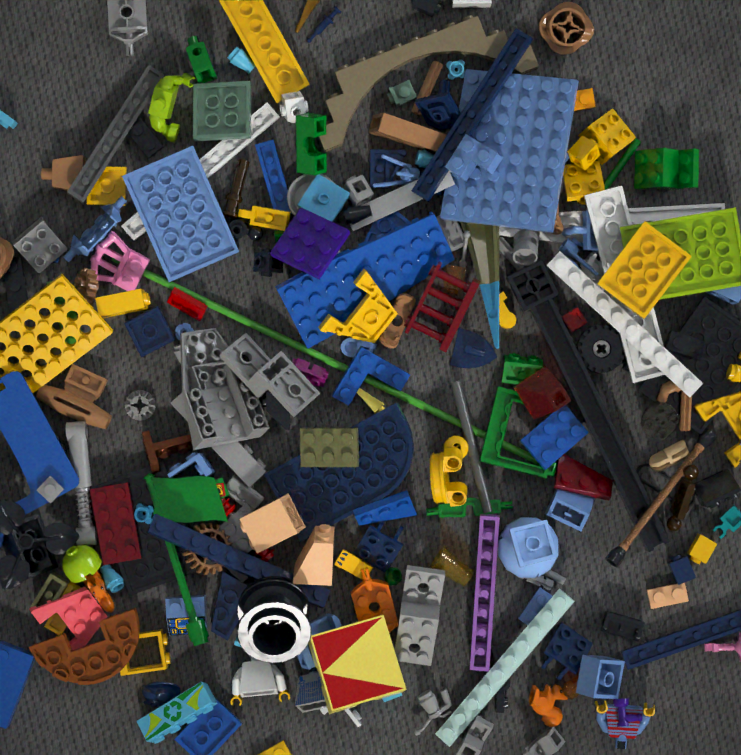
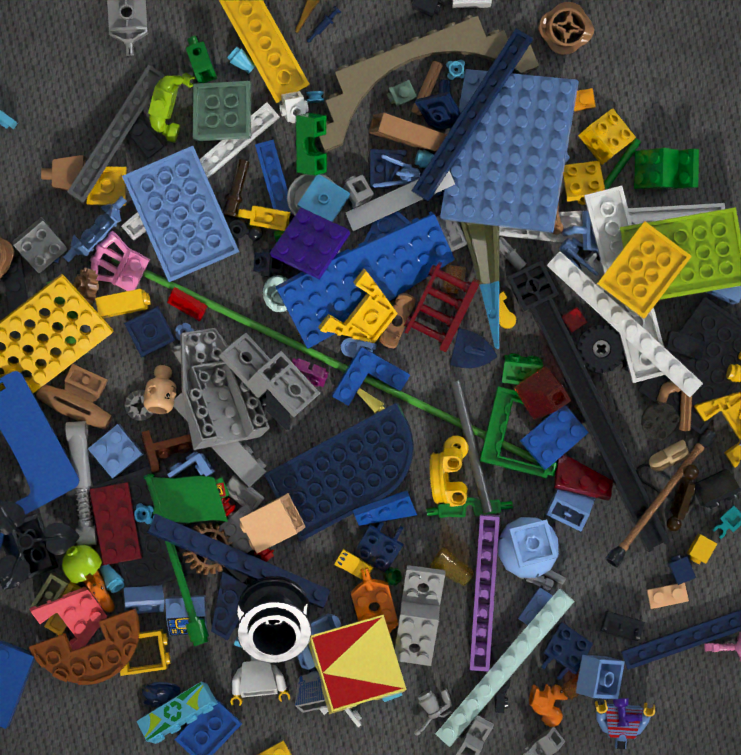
(50, 489): light grey plate -> none
(116, 451): none -> medium blue brick
(145, 599): none -> medium blue slope
(160, 391): none -> light nougat piece
(271, 294): none -> light aqua hair
(315, 97): none -> dark azure bush
(315, 561): light nougat slope -> none
(329, 447): olive plate -> none
(357, 213): black cone -> none
(462, 263): light grey hinge -> none
(472, 154): medium blue brick -> none
(525, 247): light grey wheel -> none
(584, 152): yellow brick -> none

